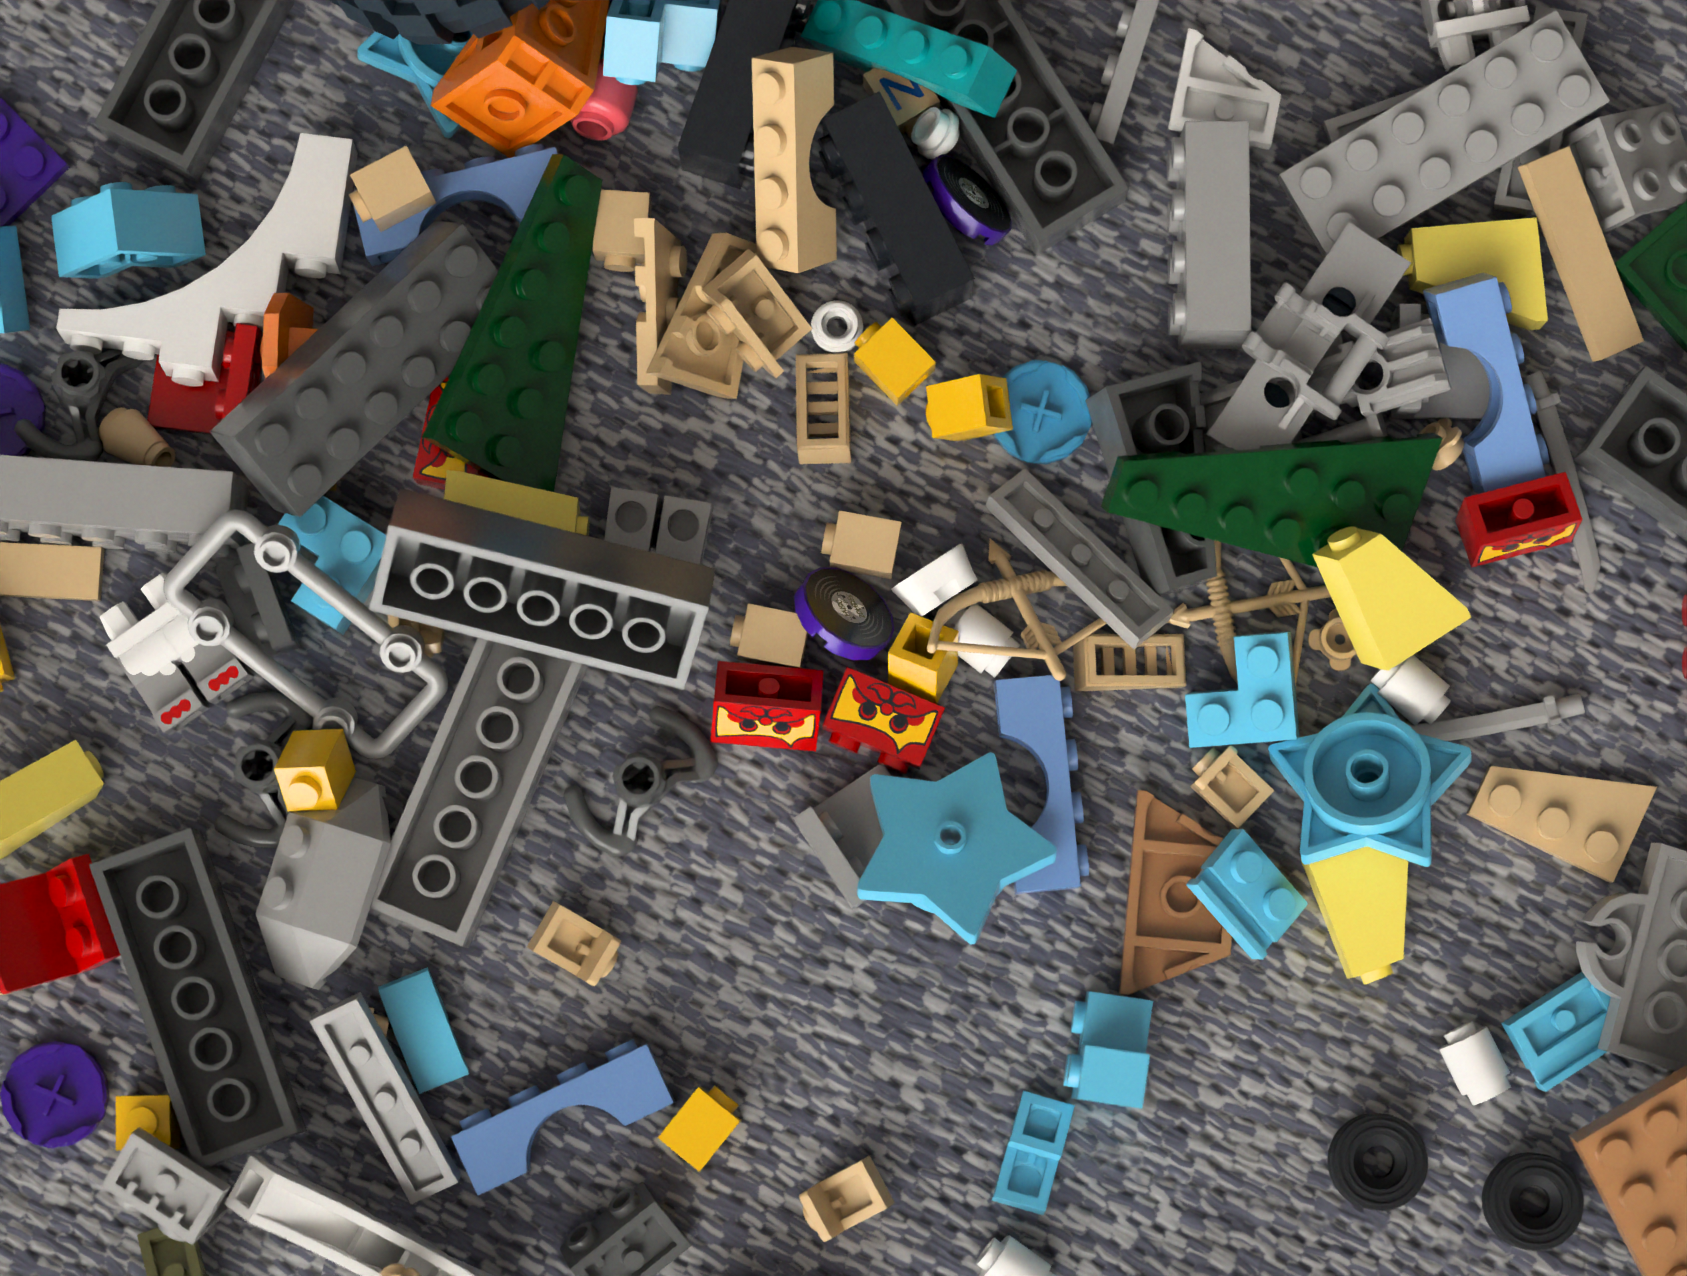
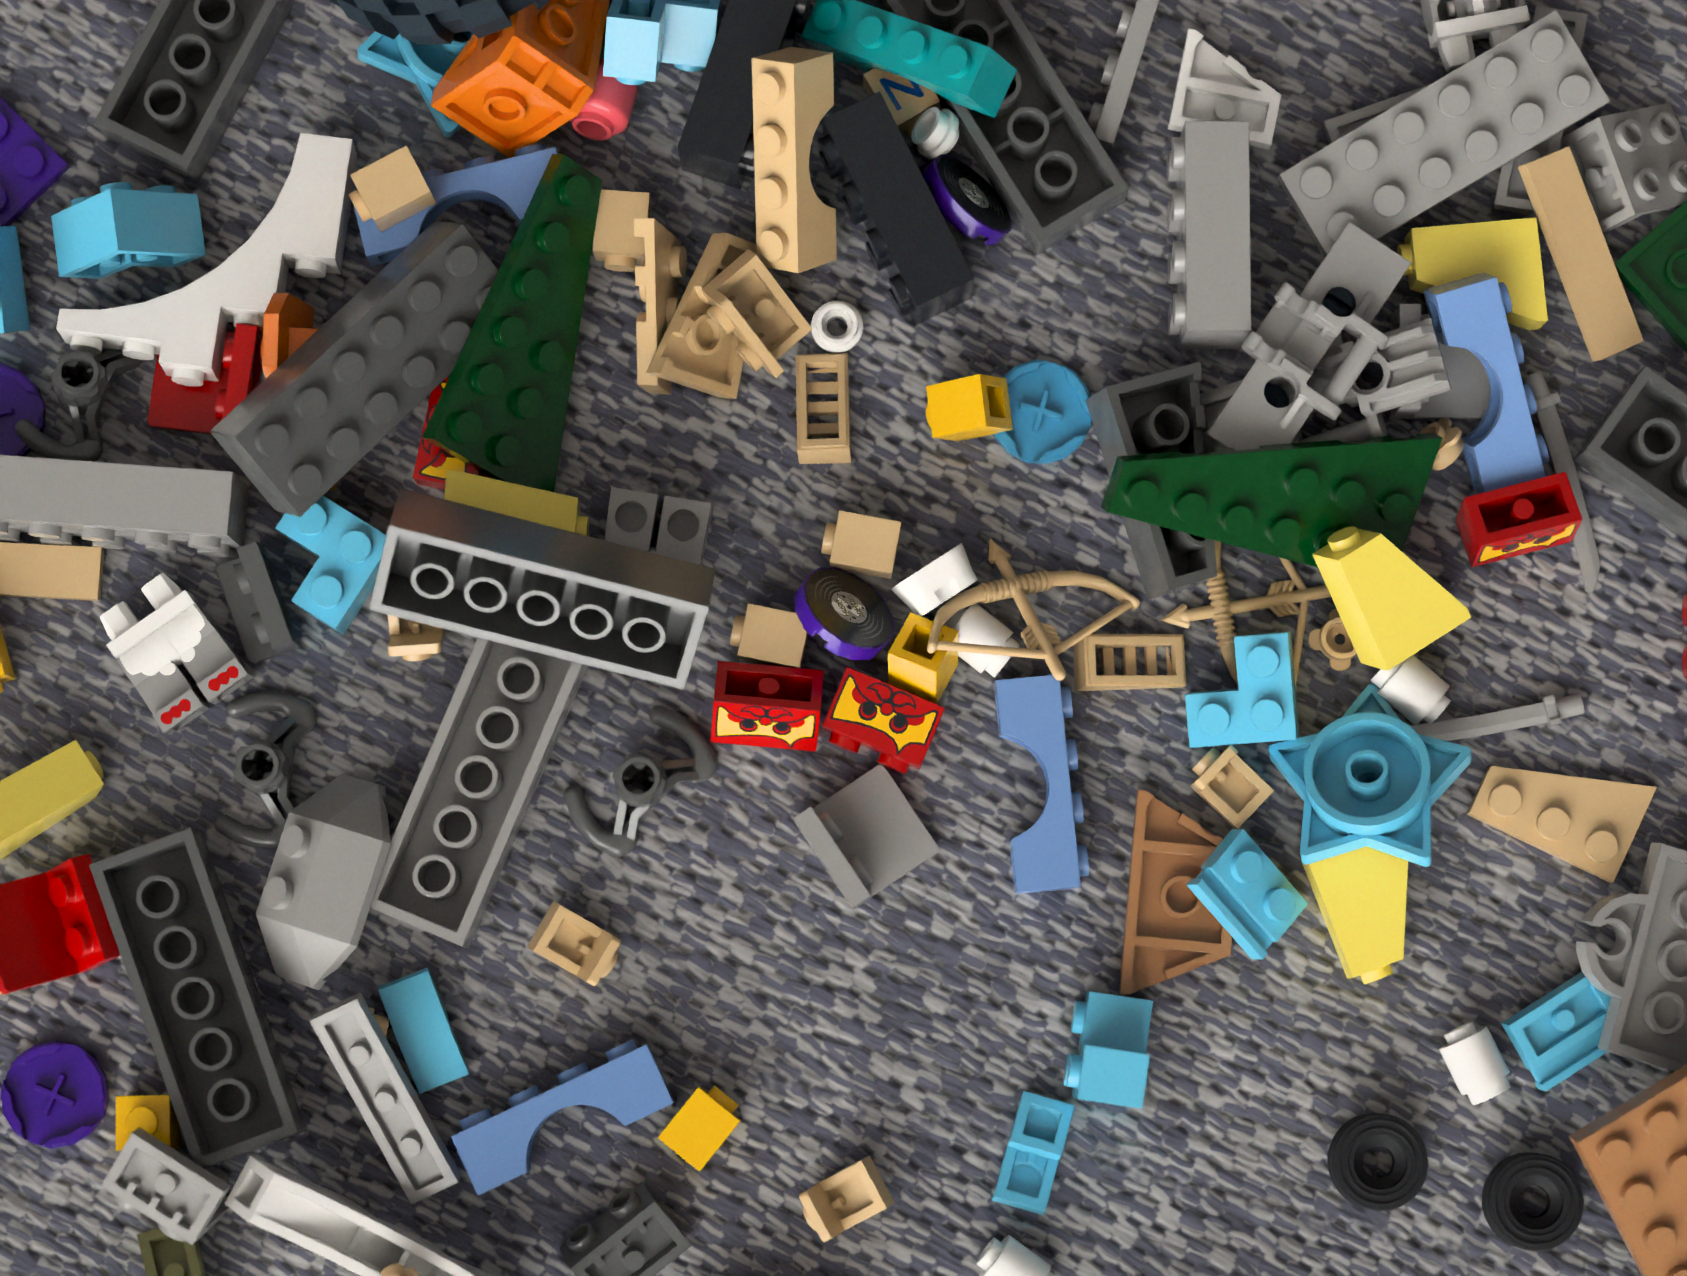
(134, 439): tan cone -> none
(277, 551): light grey bar -> none
(315, 770): yellow brick -> none
(893, 359): yellow brick -> none
(945, 879): medium azure plate -> none
(1079, 558): light grey plate -> none

